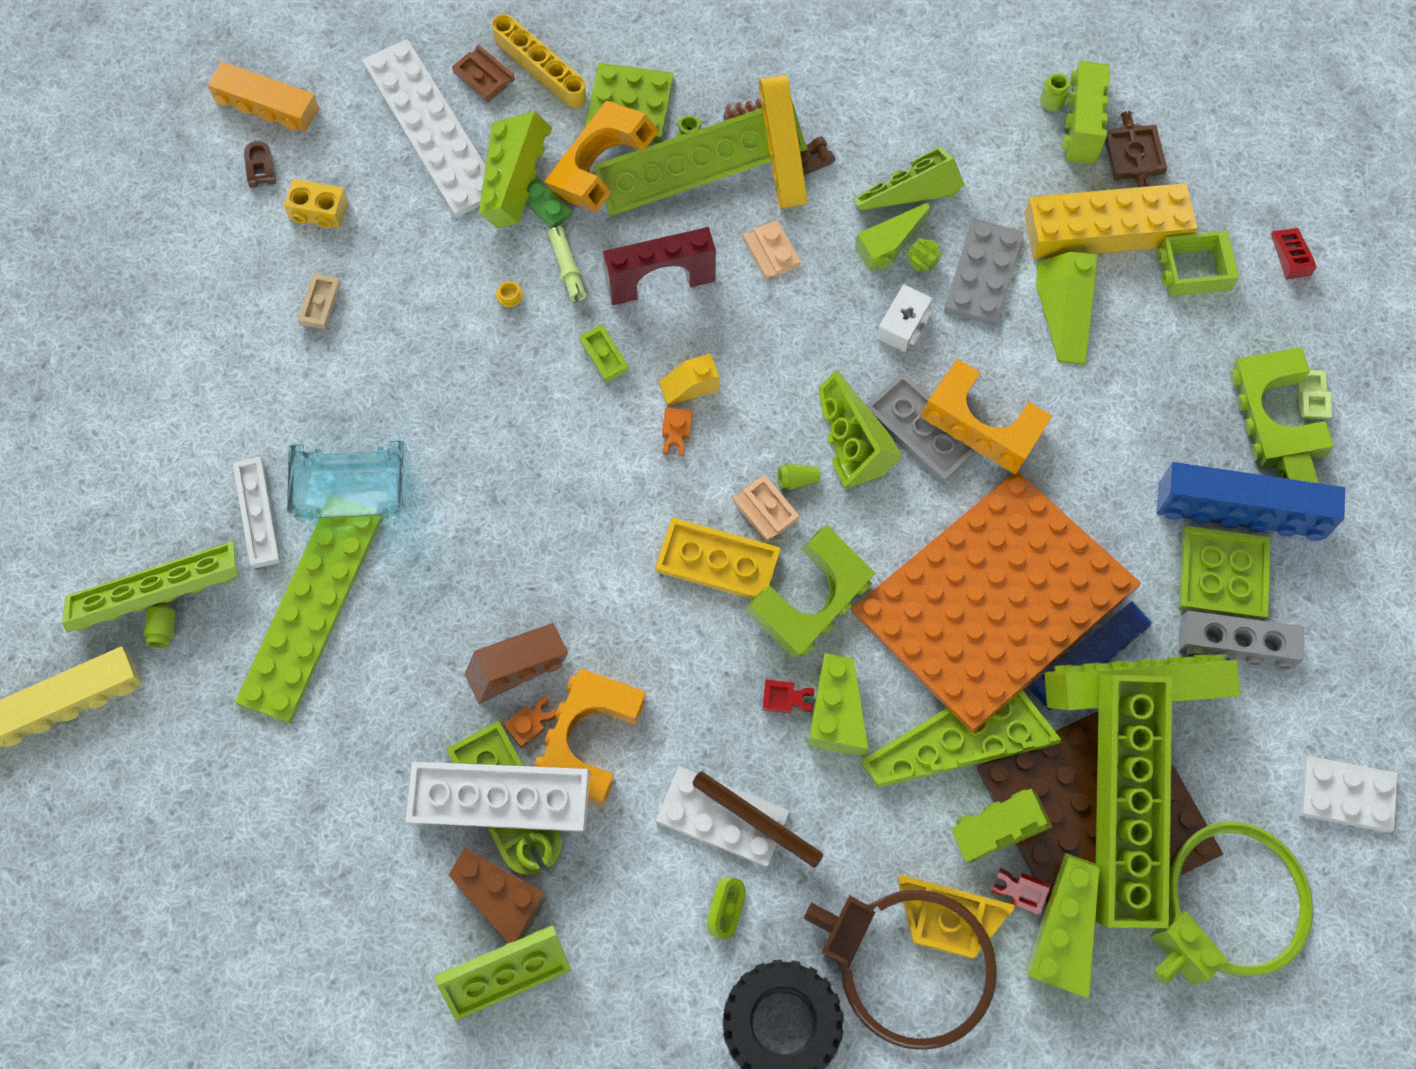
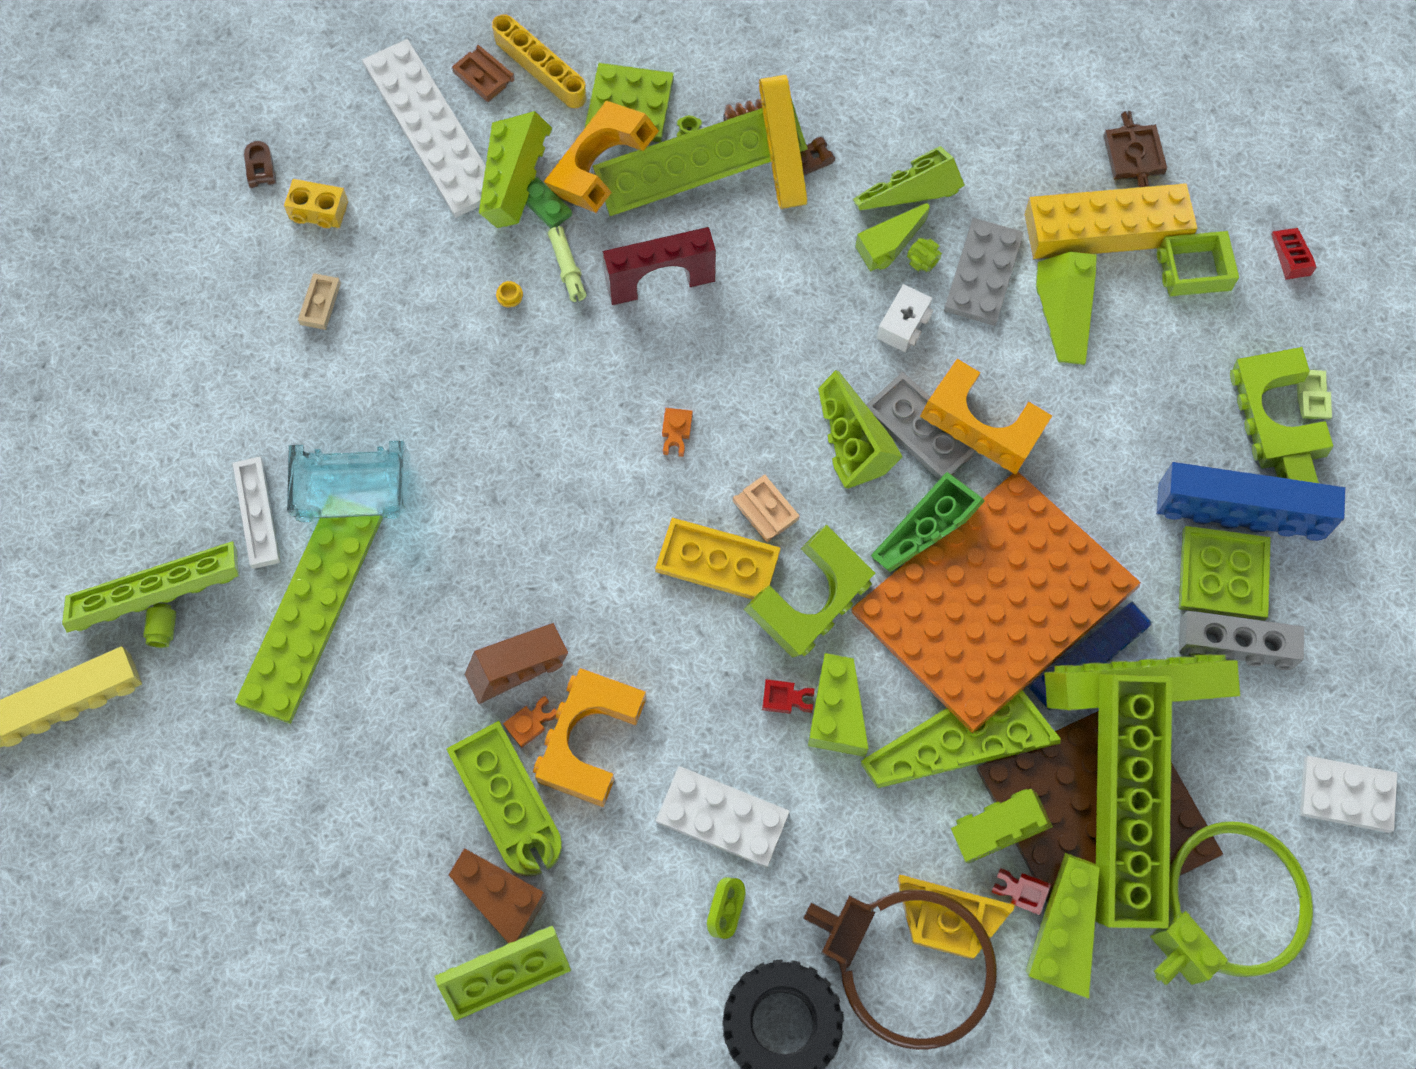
(263, 97): light orange brick -> none
(498, 796): white plate -> none
(603, 353): lime plate -> none
(690, 380): yellow slope -> none
(758, 819): reddish brown axle -> none
(771, 250): light nougat plate -> none
(796, 476): lime cone -> none
(935, 516): none -> bright green wedge
(1055, 92): lime brick -> none
(1087, 112): lime wedge -> none

